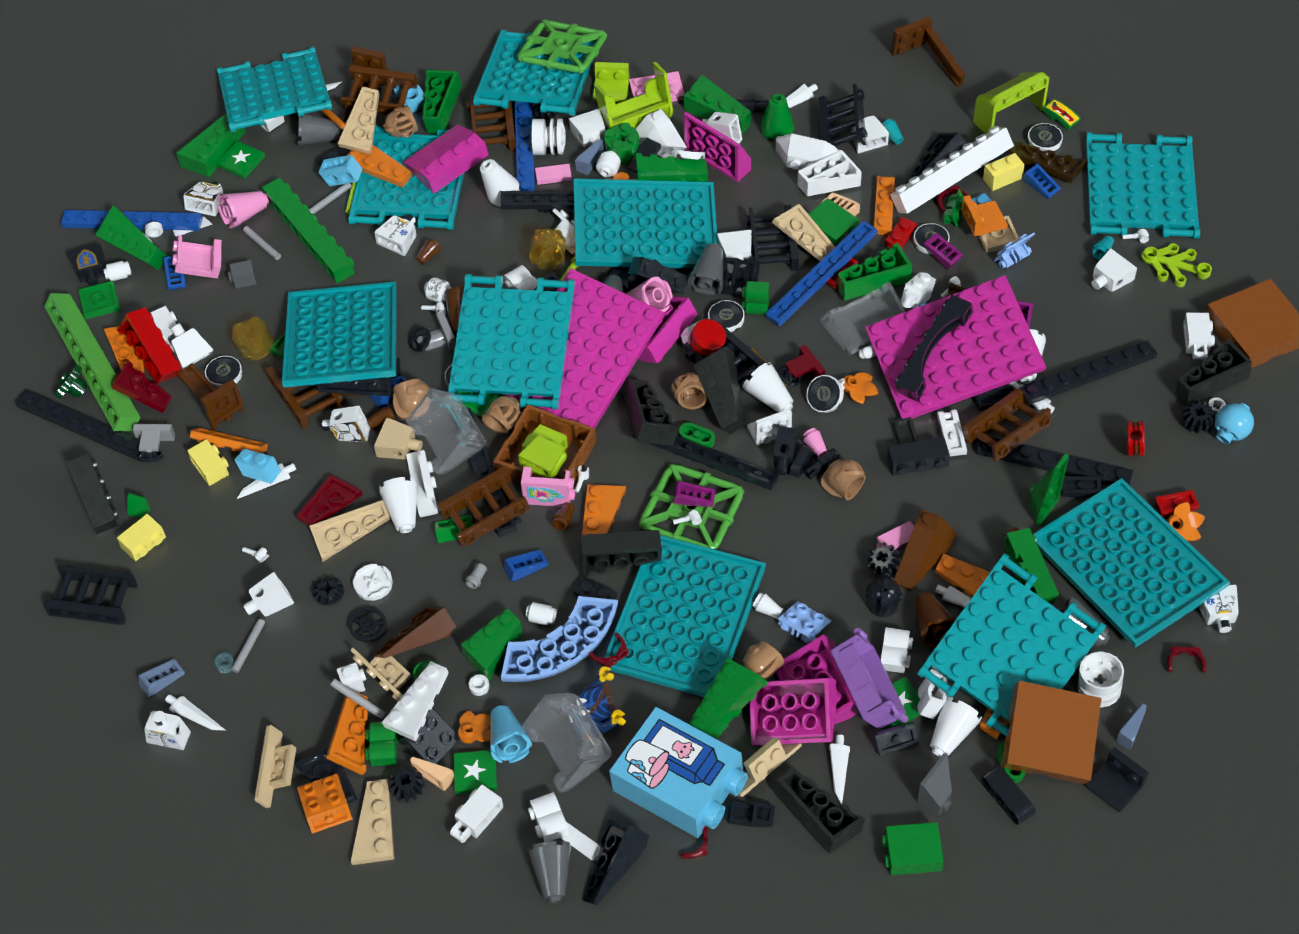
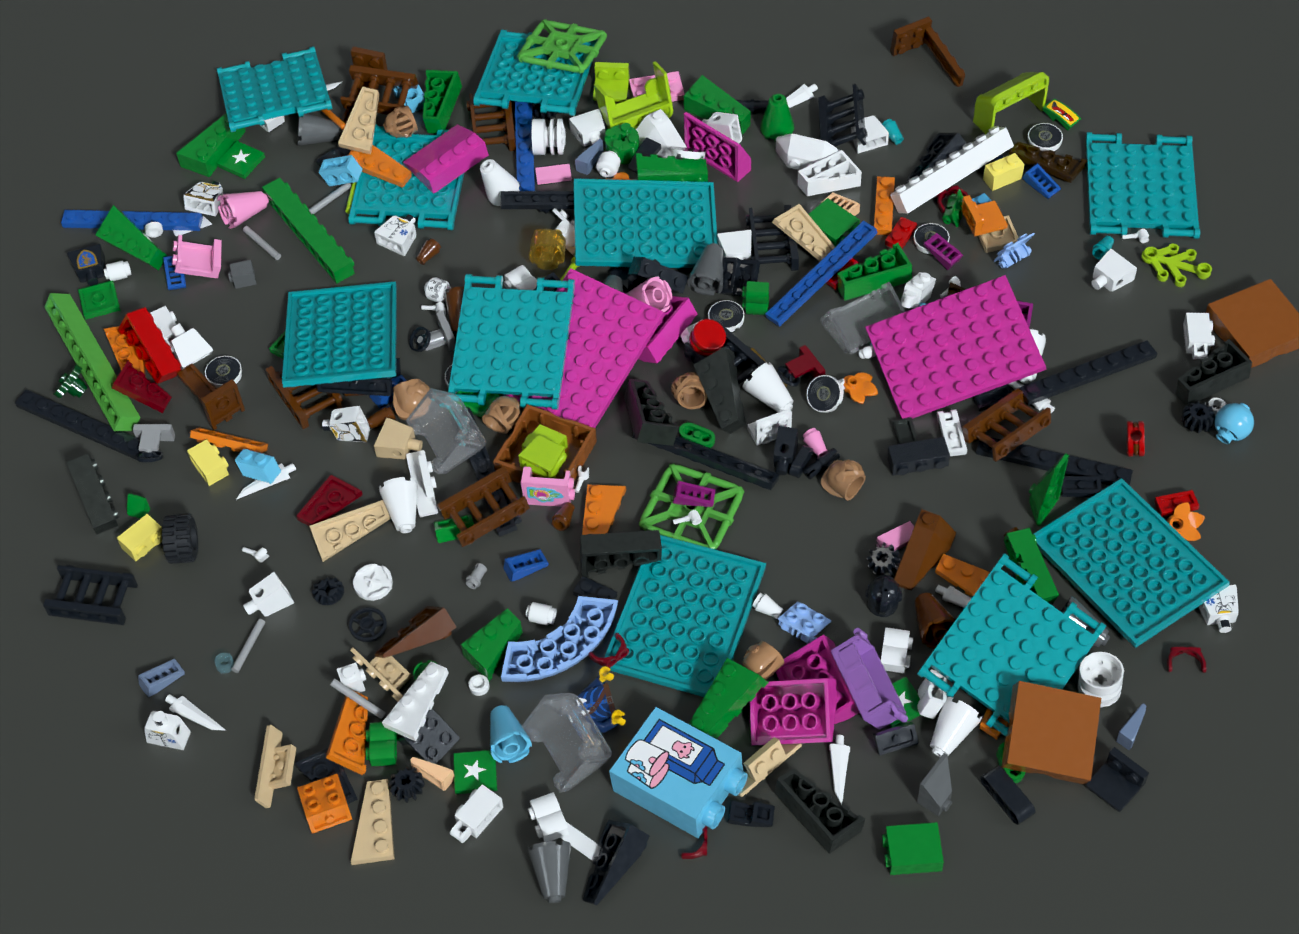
(180, 538): none -> black tyre
(252, 338): clear yellow brick -> none
(474, 727): orange plate -> none
(953, 314): black arch -> none

